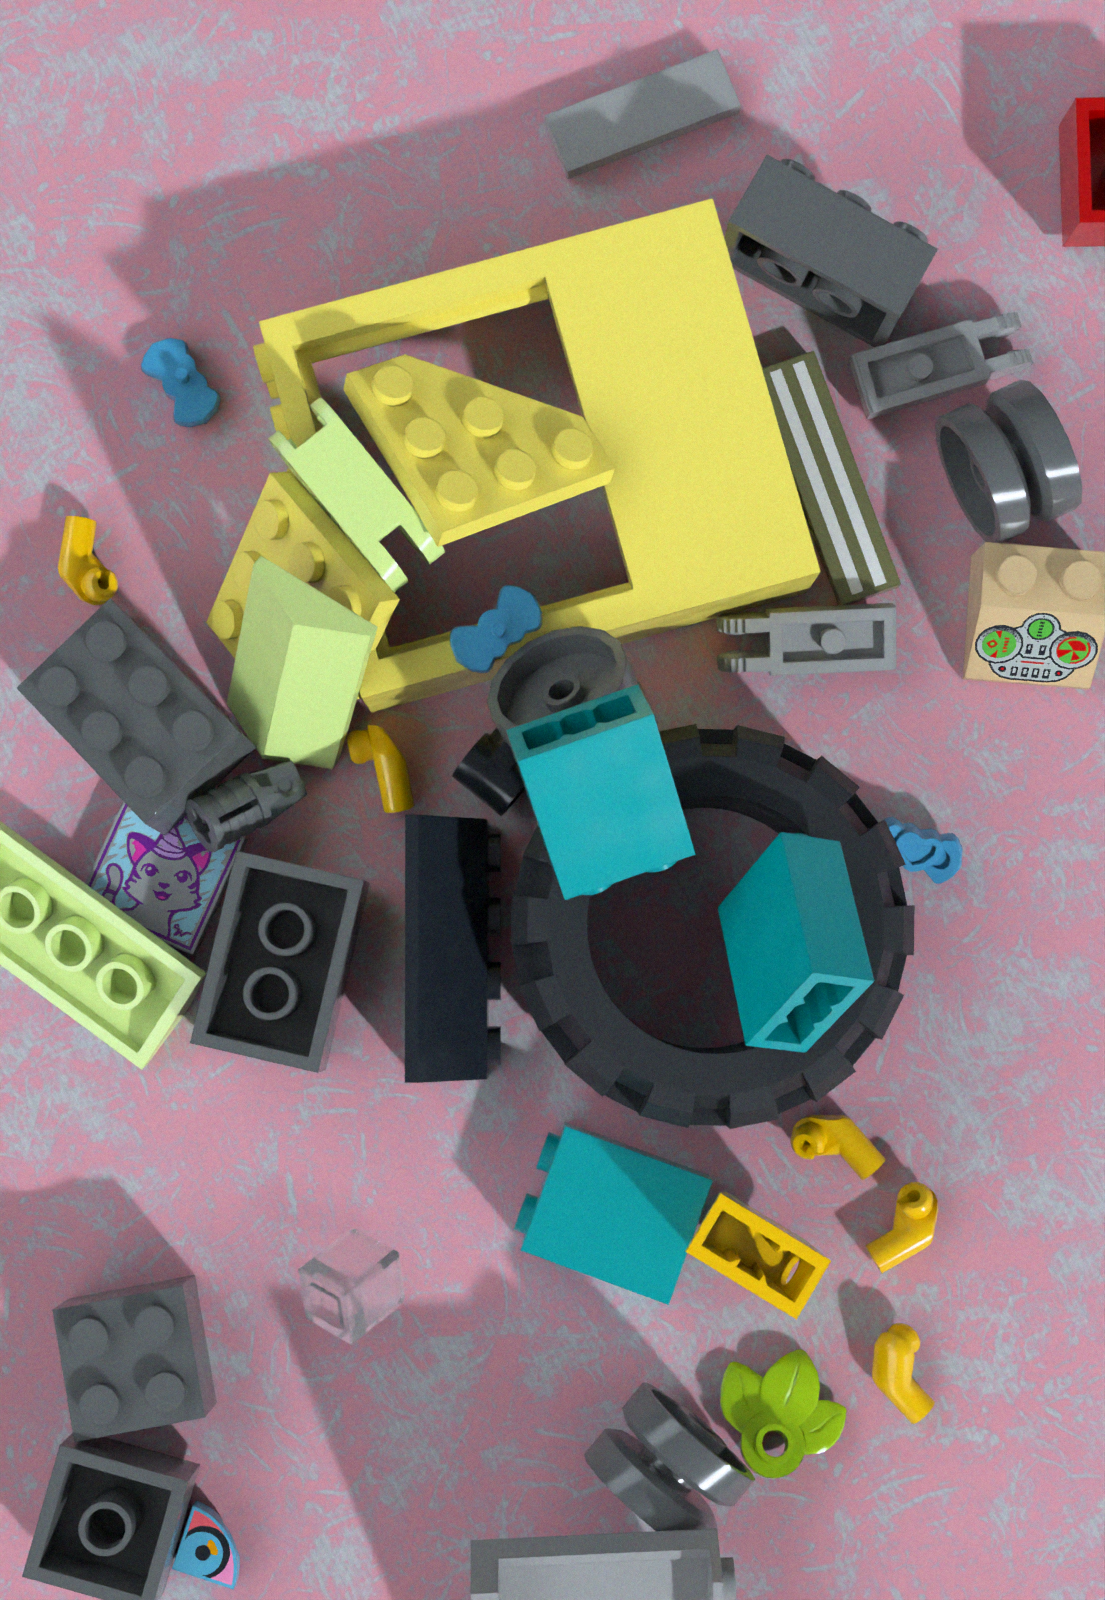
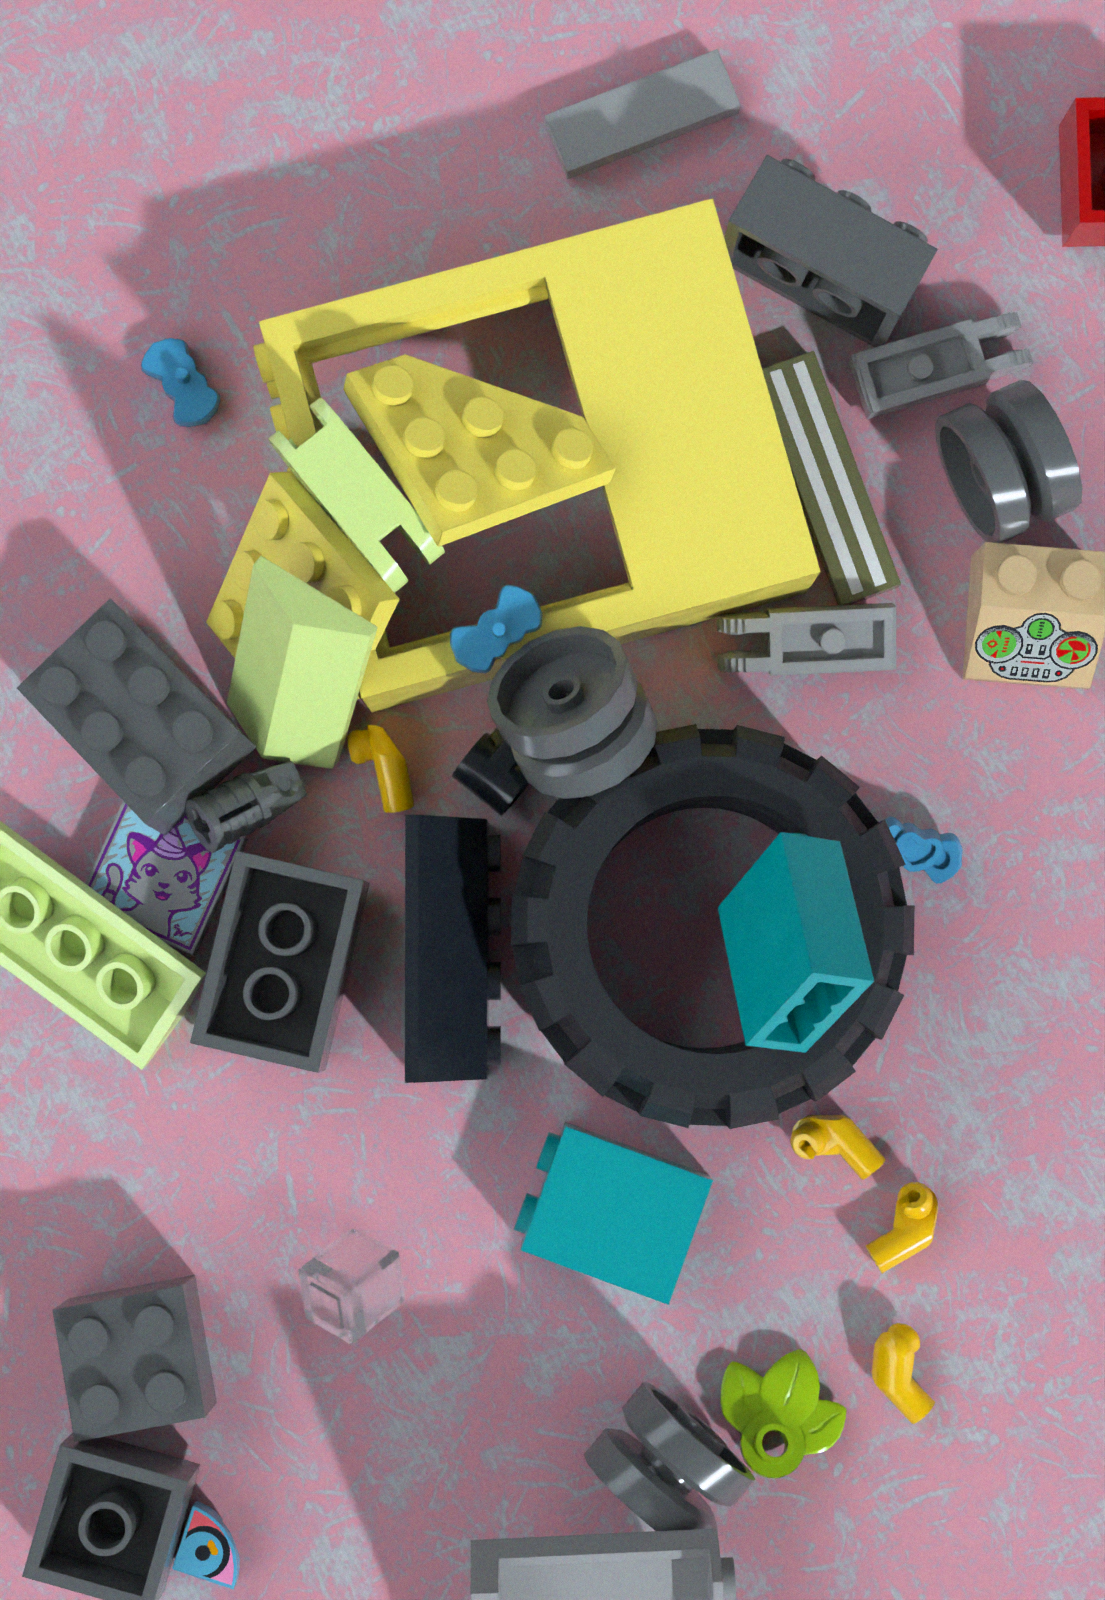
(79, 566): yellow arm -> none
(602, 792): teal brick -> none
(758, 1254): yellow torso -> none

